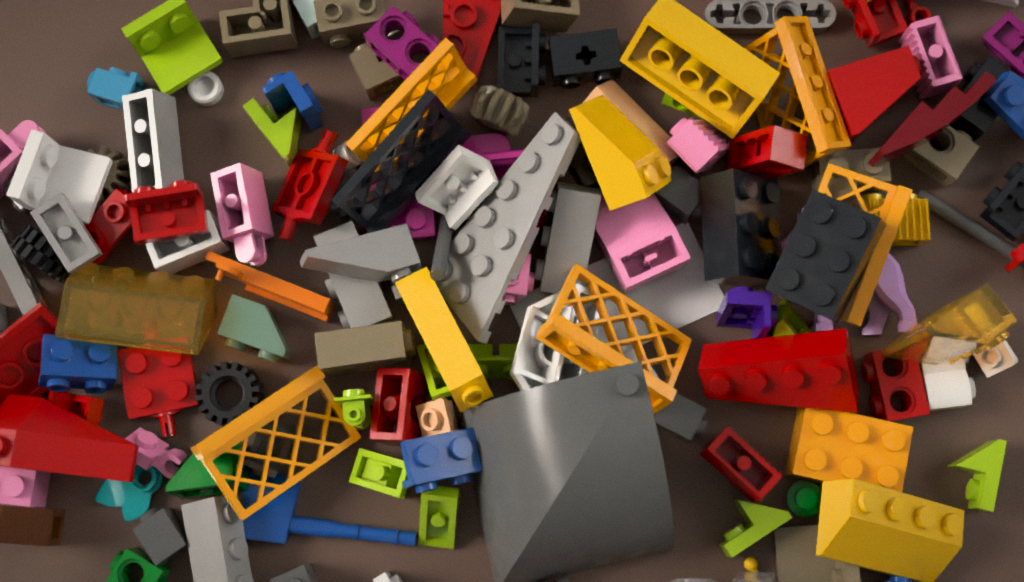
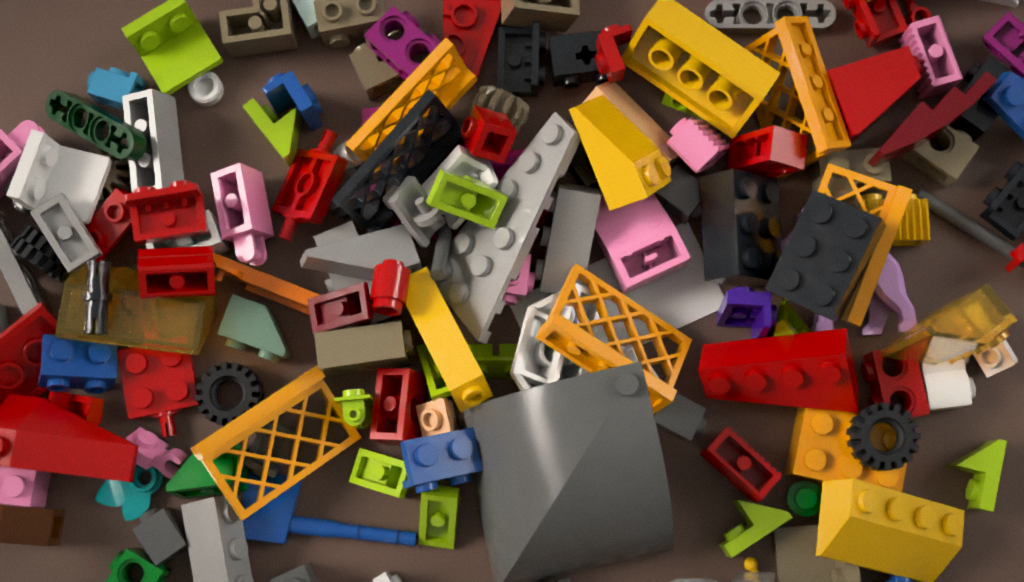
(95, 124): none -> dark green beam
(97, 297): none -> black pin
(176, 272): none -> red brick
(341, 309): none -> dark red slope
(389, 287): none -> red brick
(413, 210): none -> light grey hips
(467, 198): none -> lime slope
(488, 134): none -> red brick
(608, 57): none -> red bracket
(905, 437): none -> black tyre

